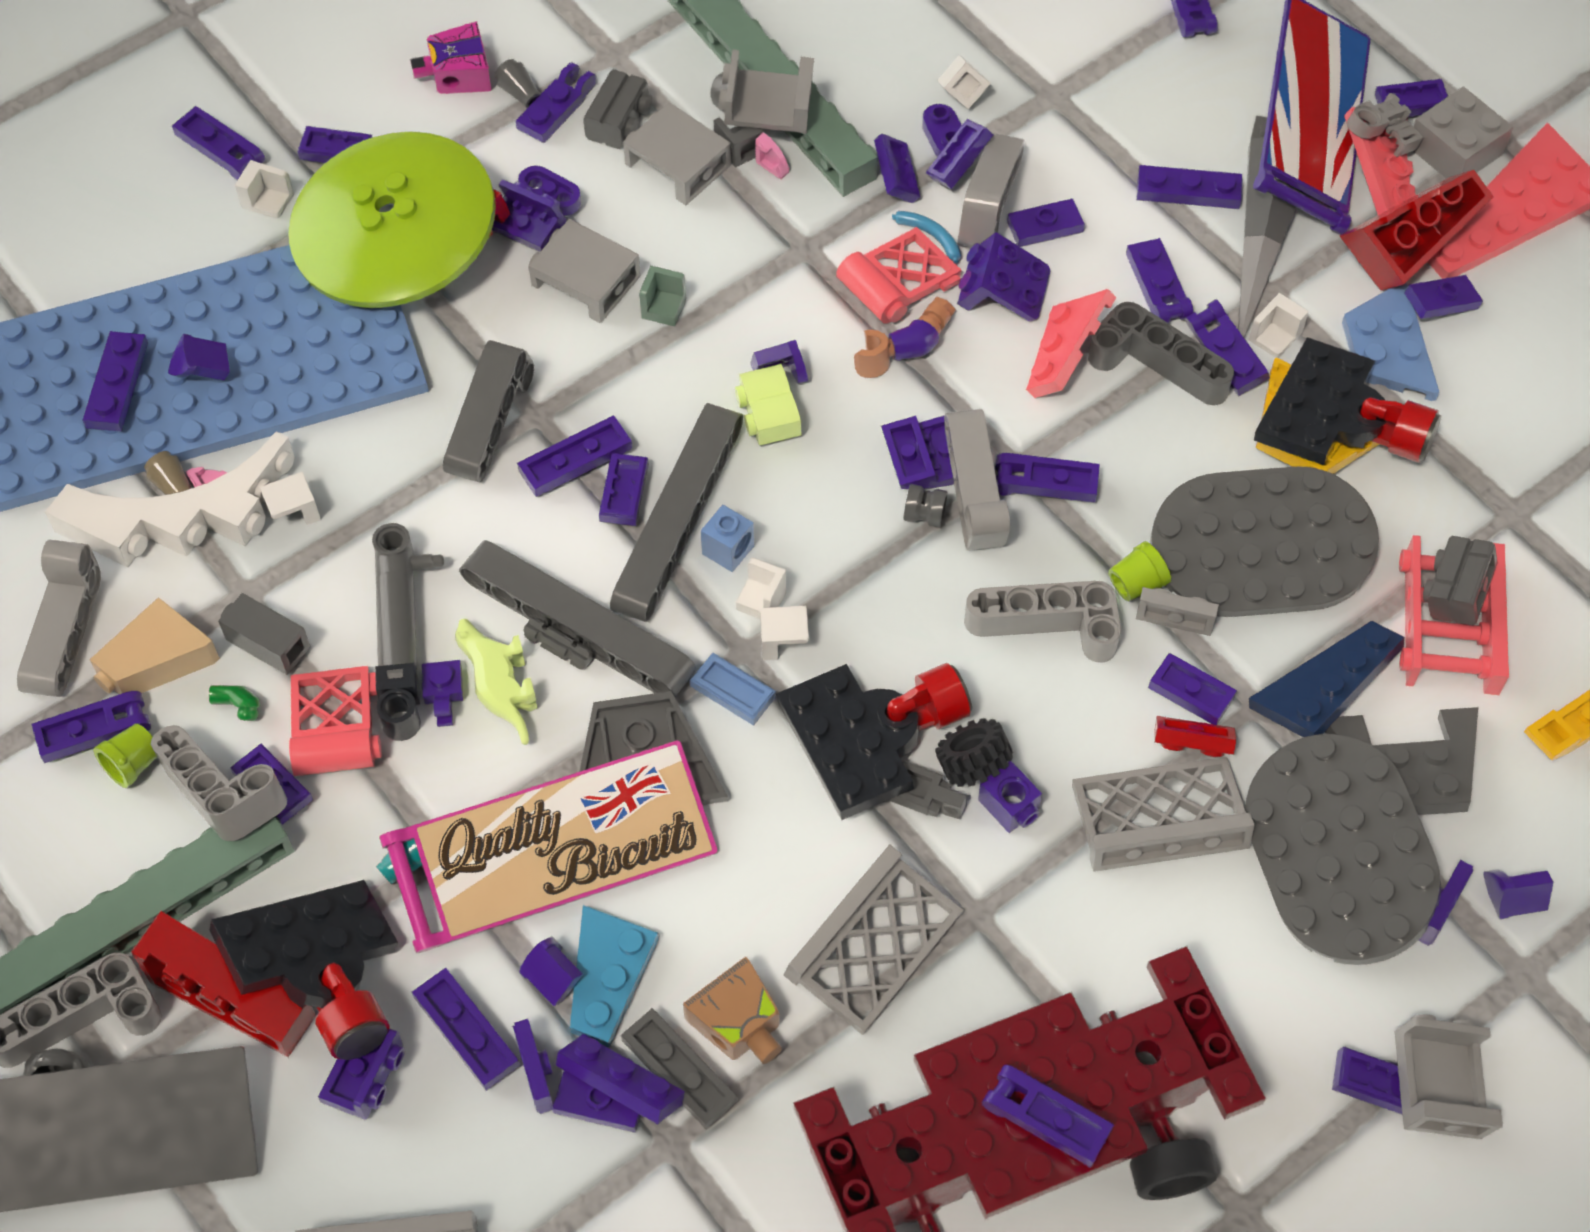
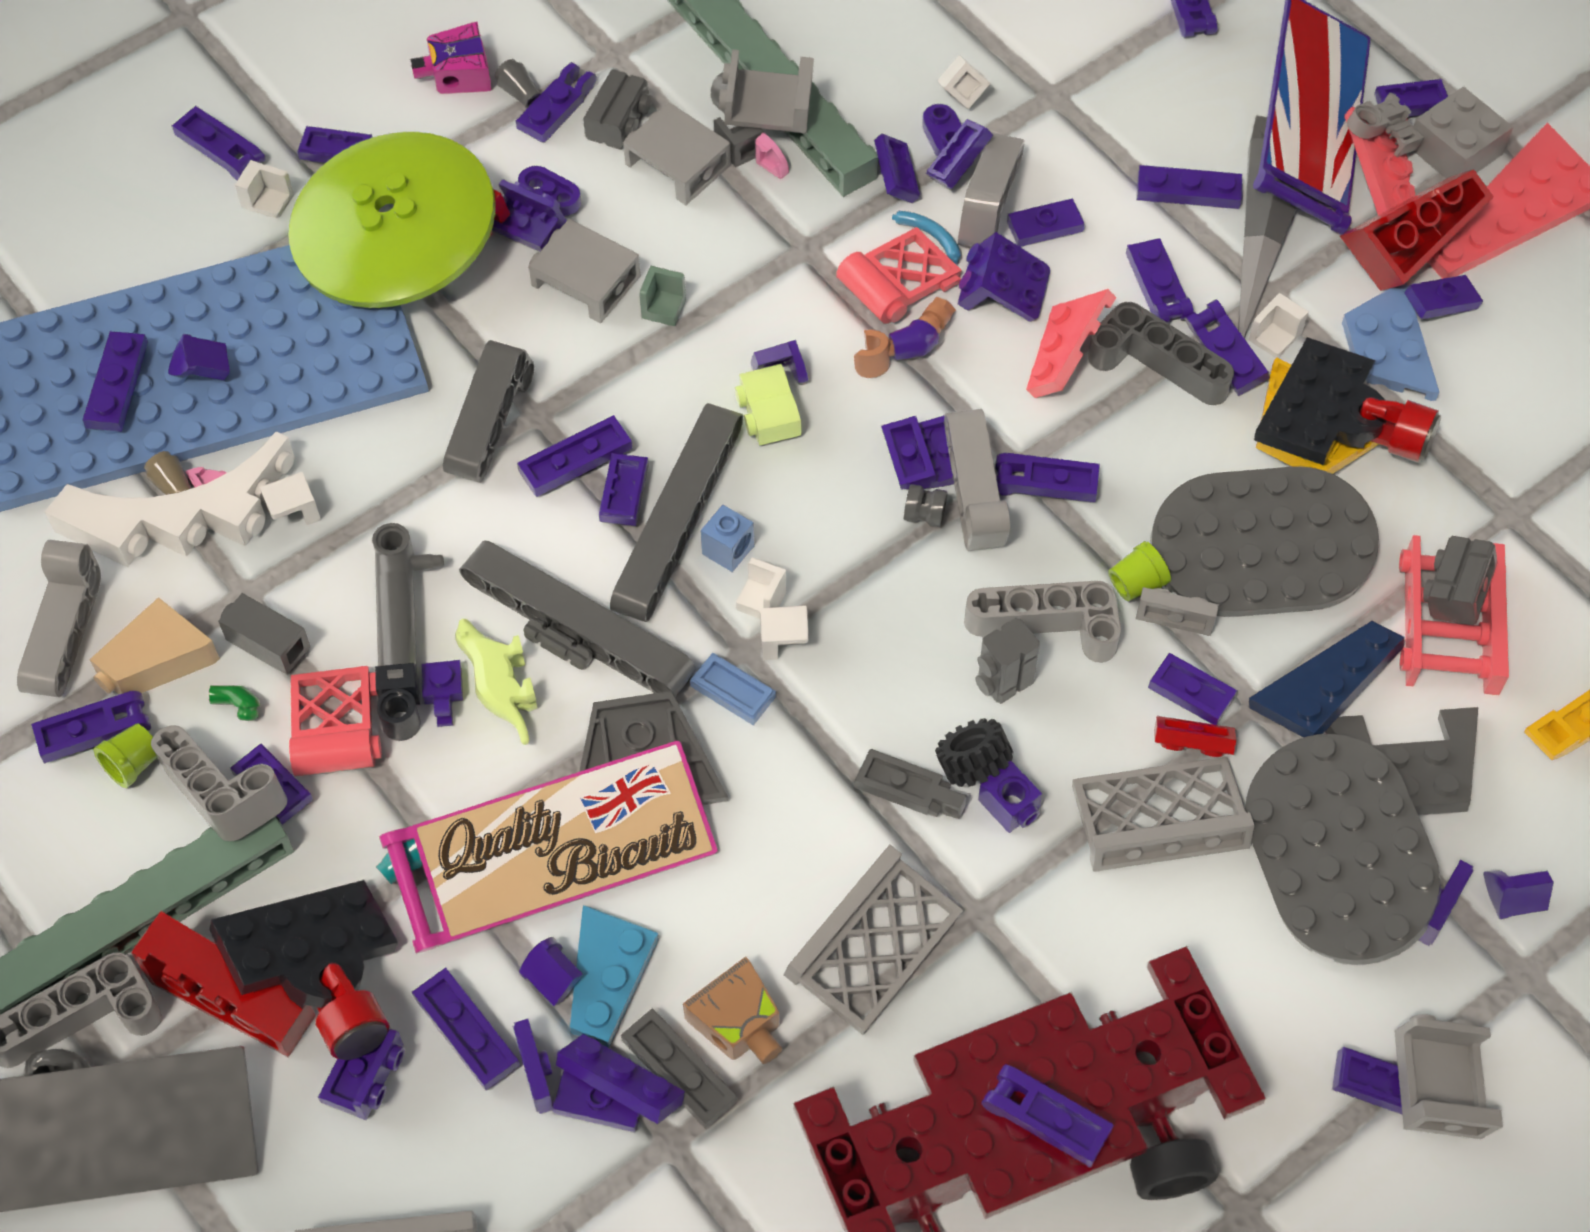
(860, 736): black plate -> none
(1007, 661): none -> dark grey brick

